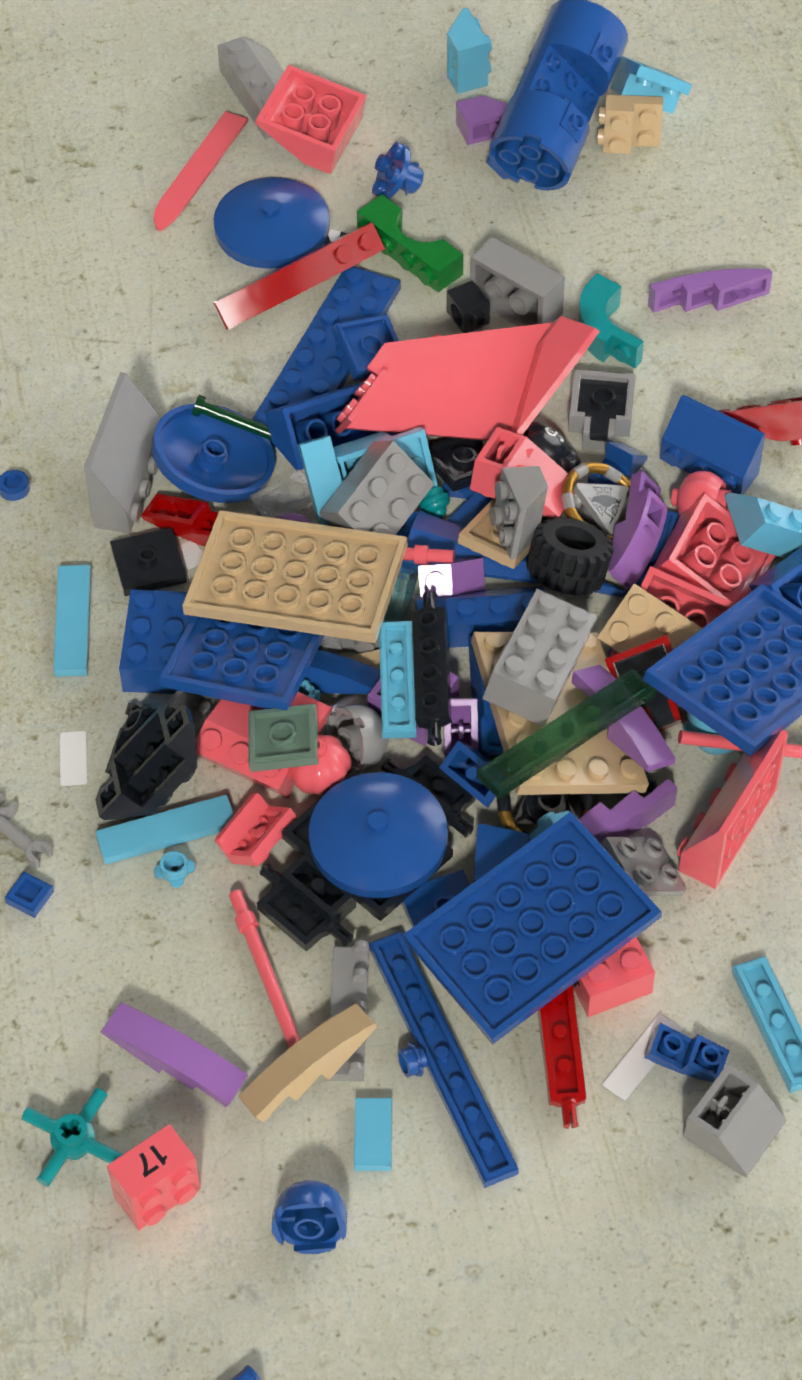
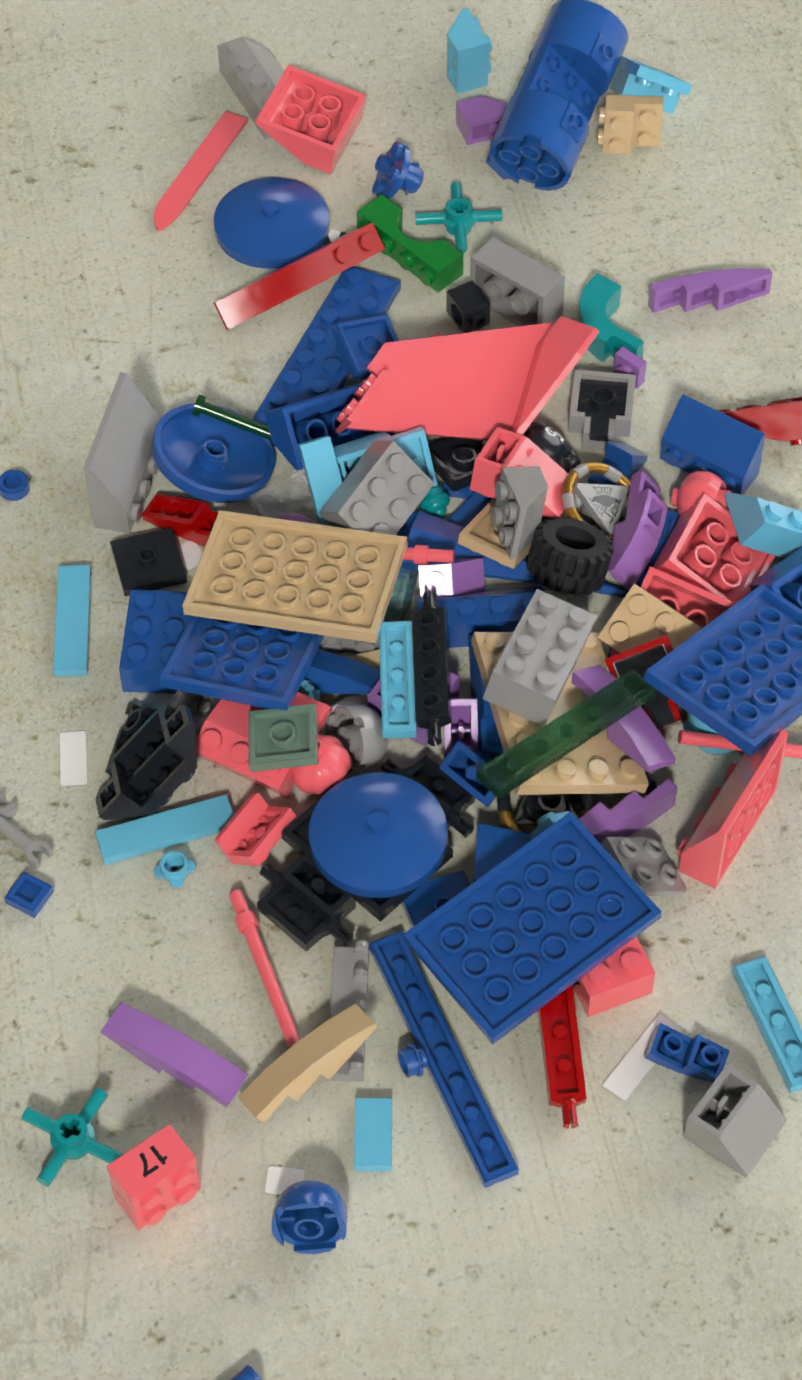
(280, 1178): none -> white sticker
(458, 217): none -> teal bar
(629, 363): none -> medium lavender plate

